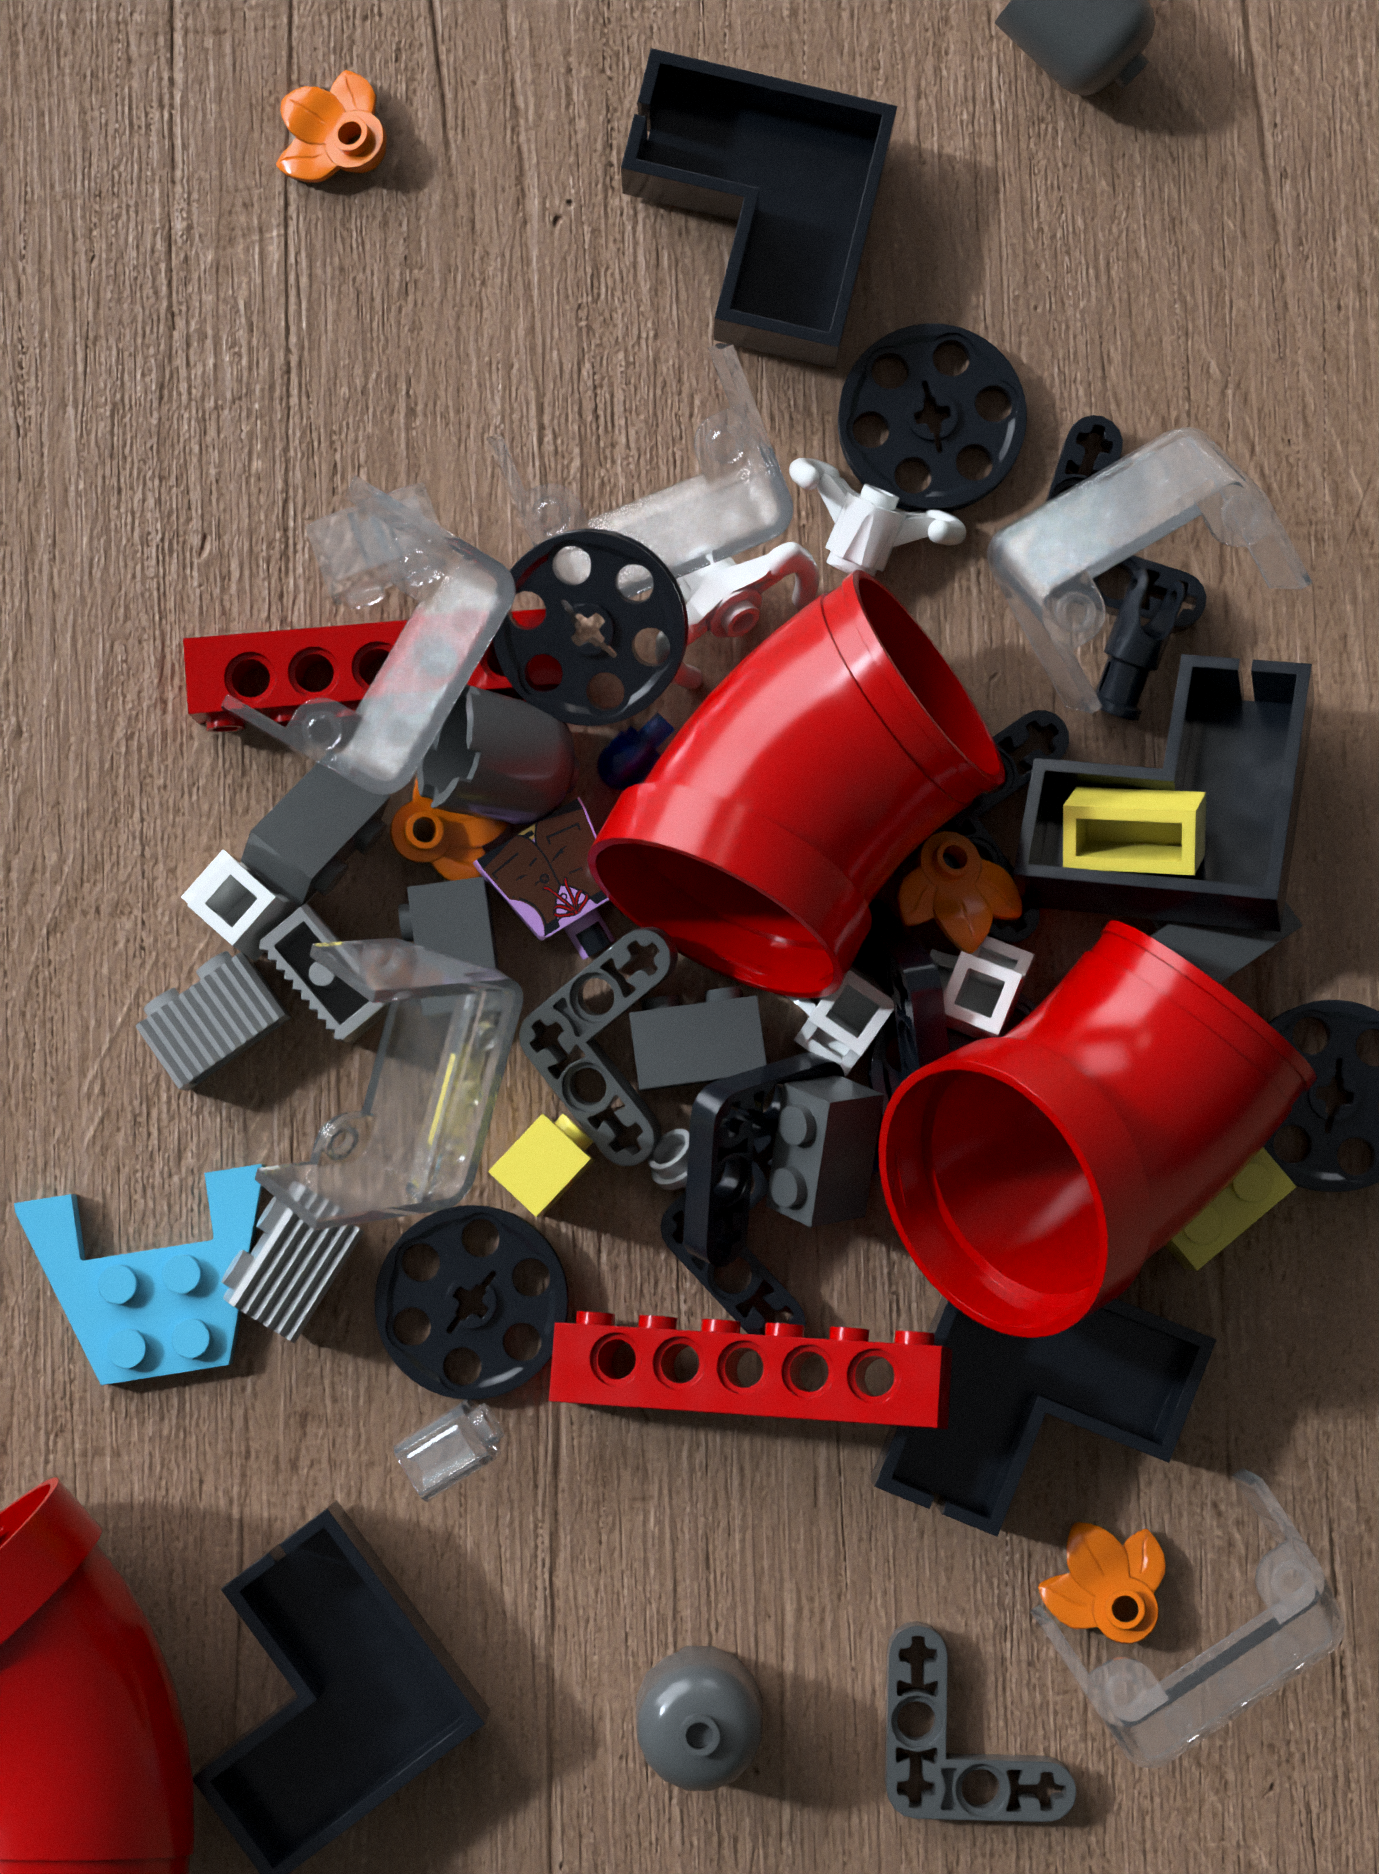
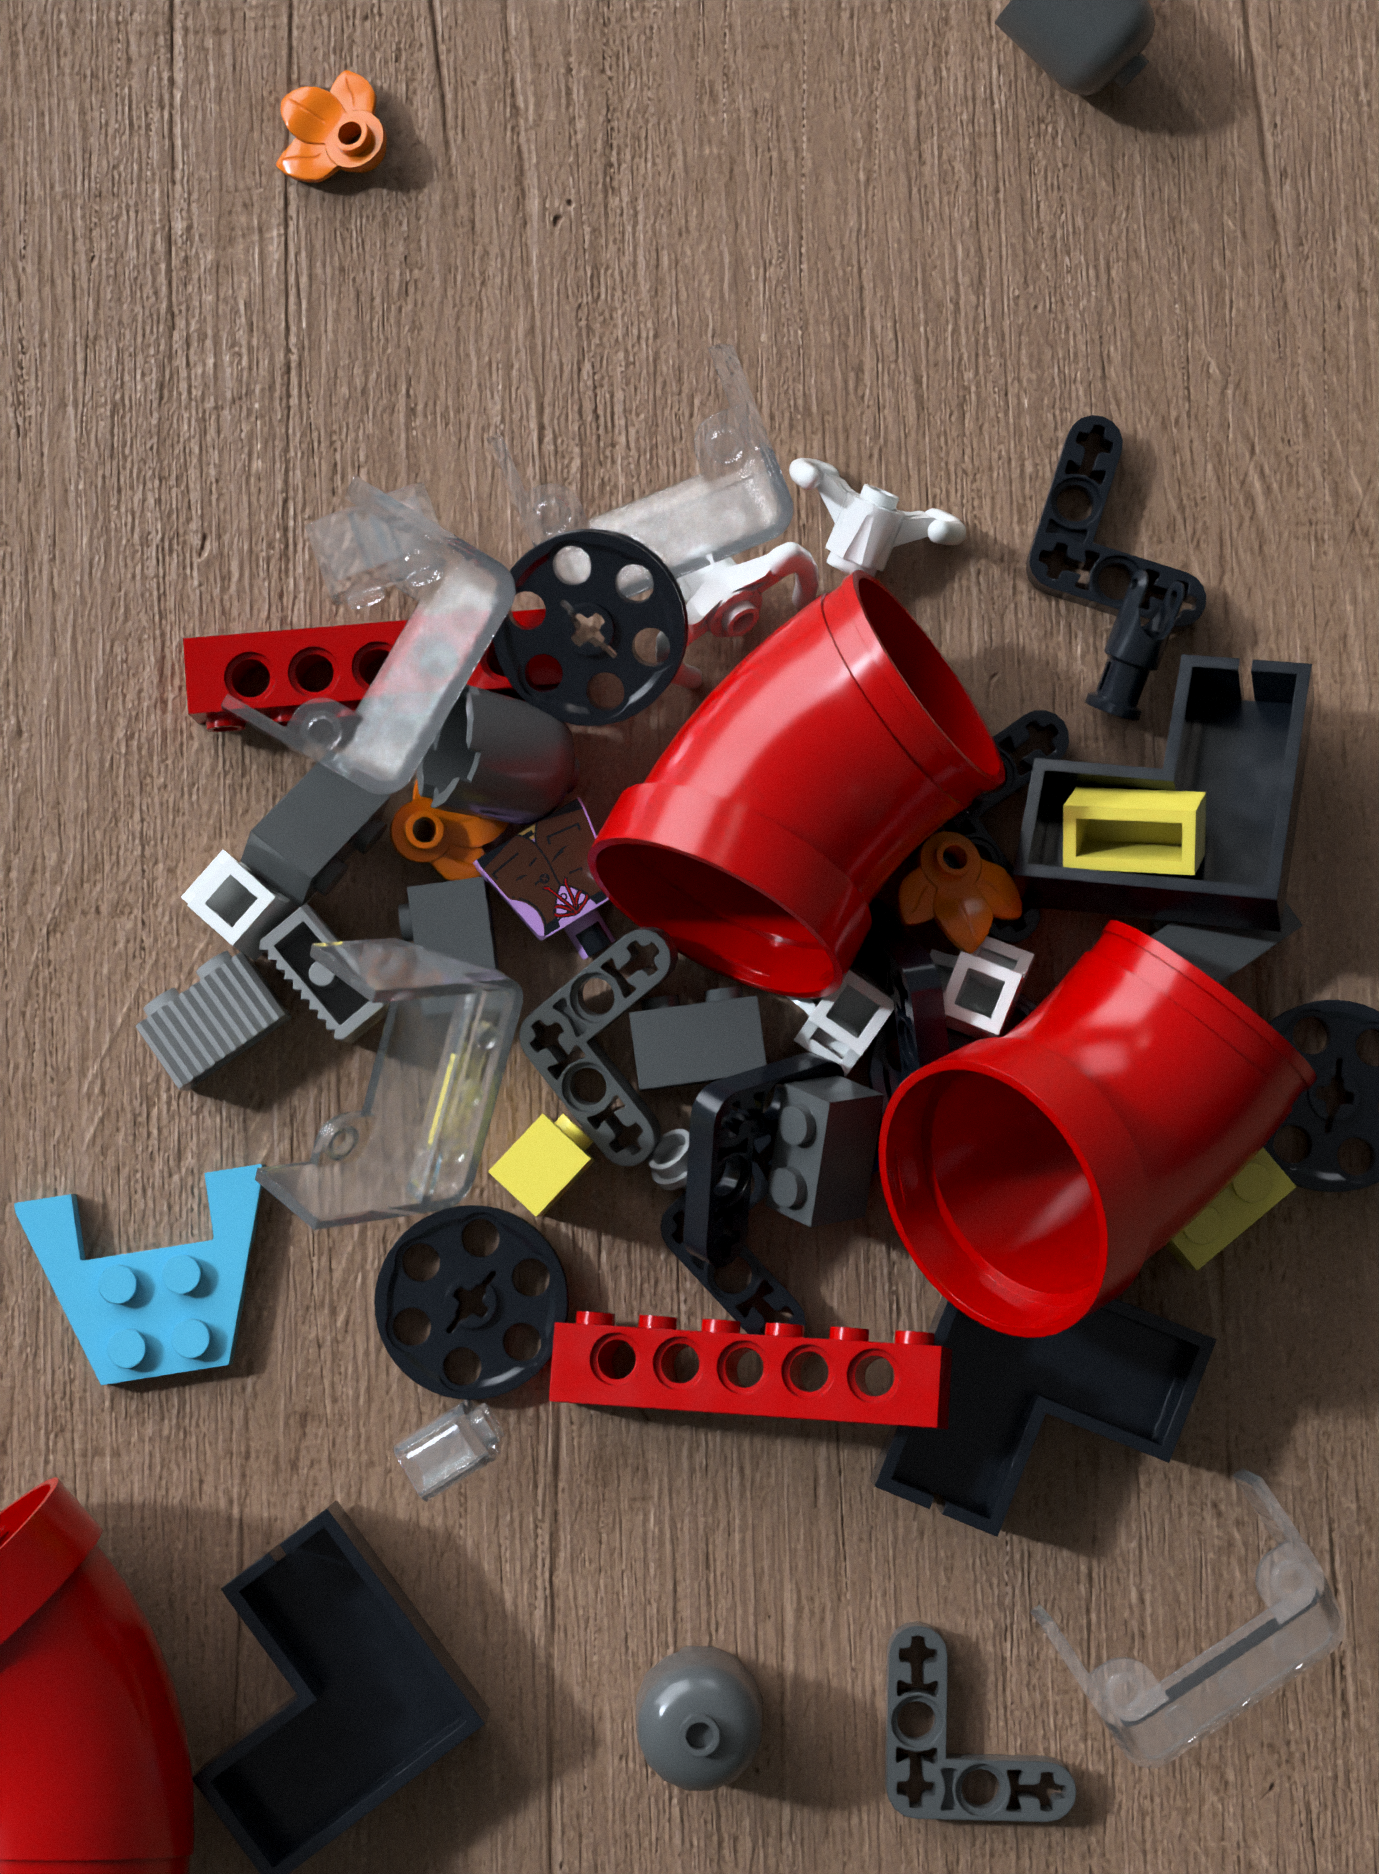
(287, 1270): light grey brick -> none
(632, 753): clear blue cylinder -> none
(786, 165): black piece -> none
(948, 394): black wedge -> none
(1056, 550): clear windscreen -> none
(1101, 1575): orange plate -> none

